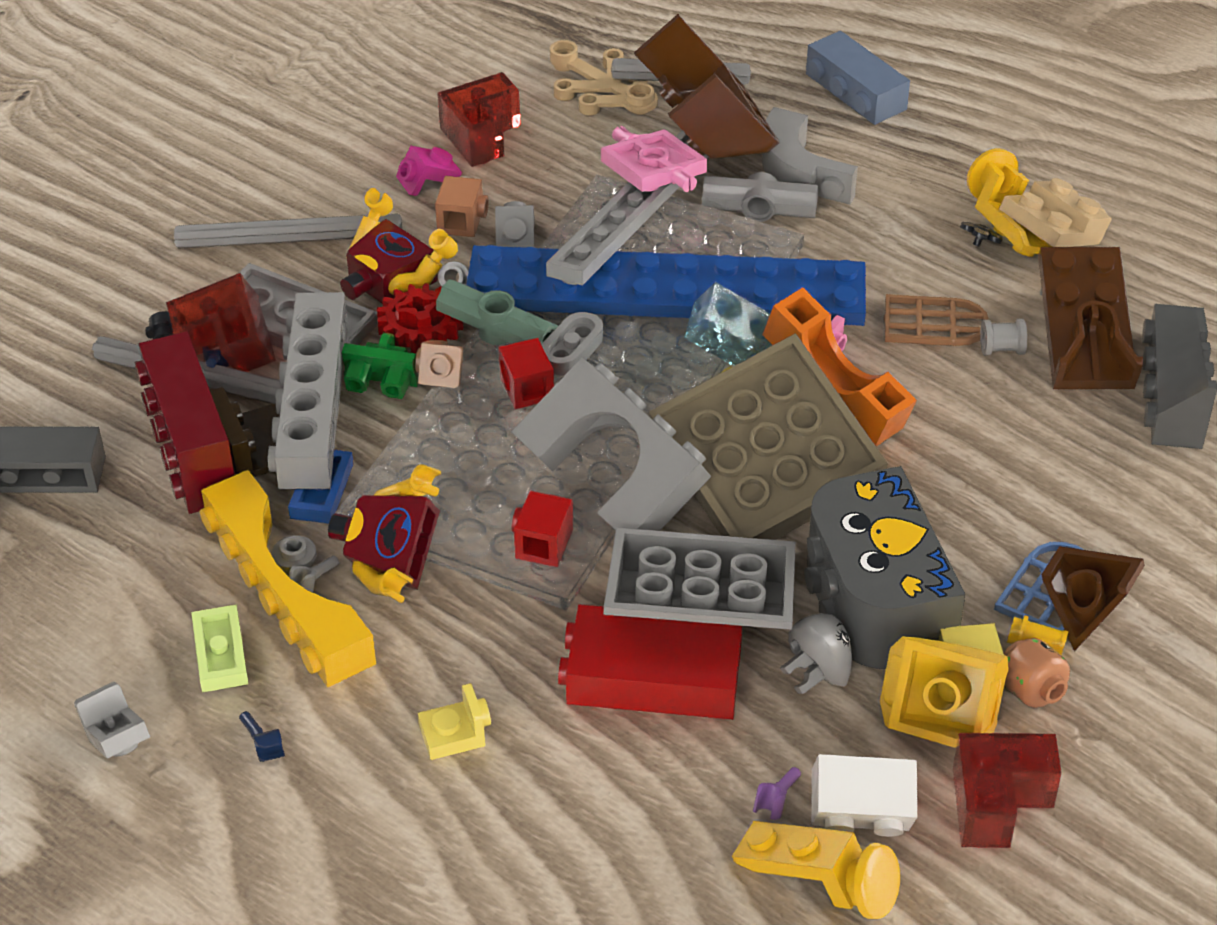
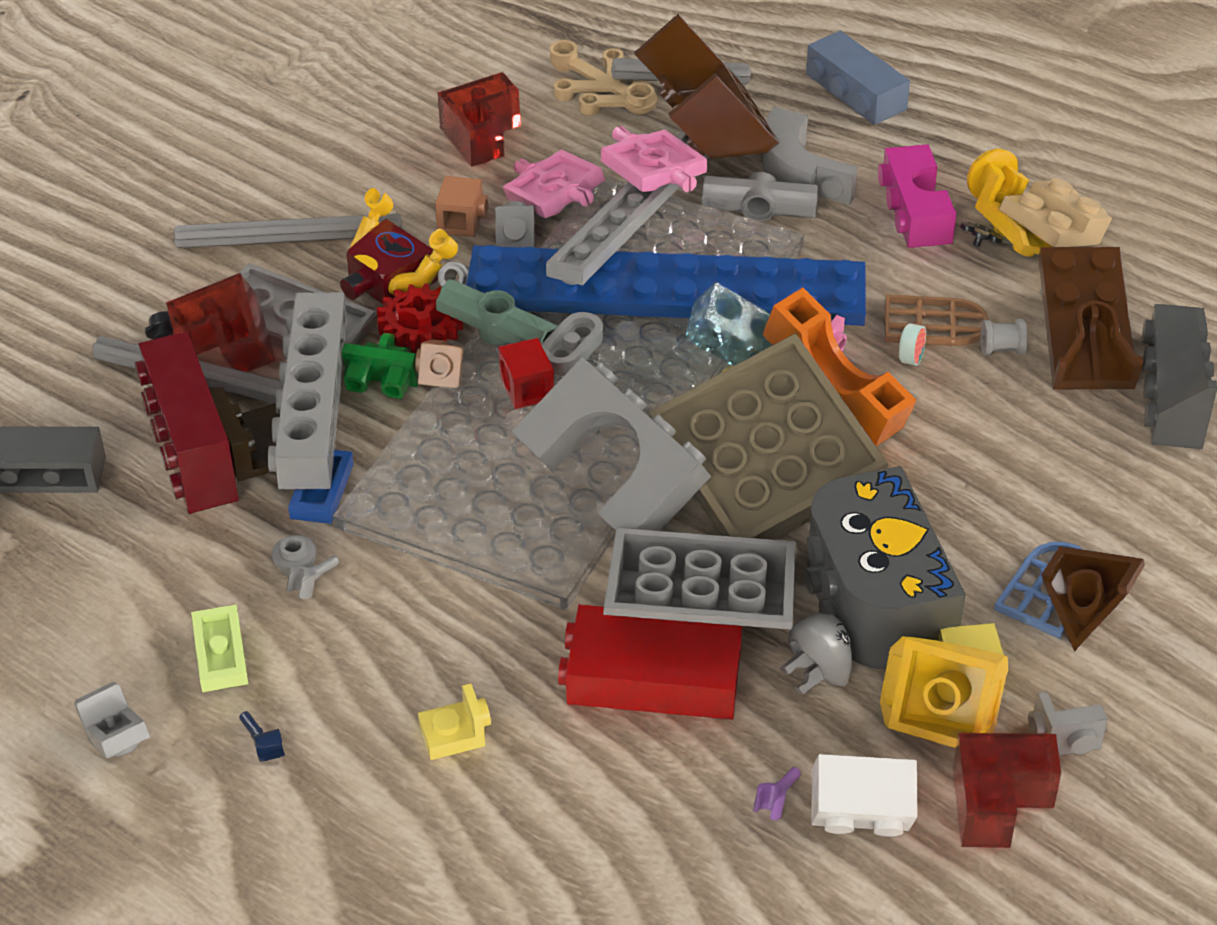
(213, 357): dark blue hand -> none
(326, 631): yellow arch -> none
(390, 533): torso -> none
(425, 164): dark pink bracket -> none
(542, 528): red brick -> none
(554, 183): none -> bright pink plate
(831, 856): yellow piece -> none
(912, 344): none -> light aqua tile
(920, 212): none -> dark pink arch
(1024, 629): yellow pin -> none
(1036, 673): nougat head -> none
(1075, 729): none -> light grey bracket

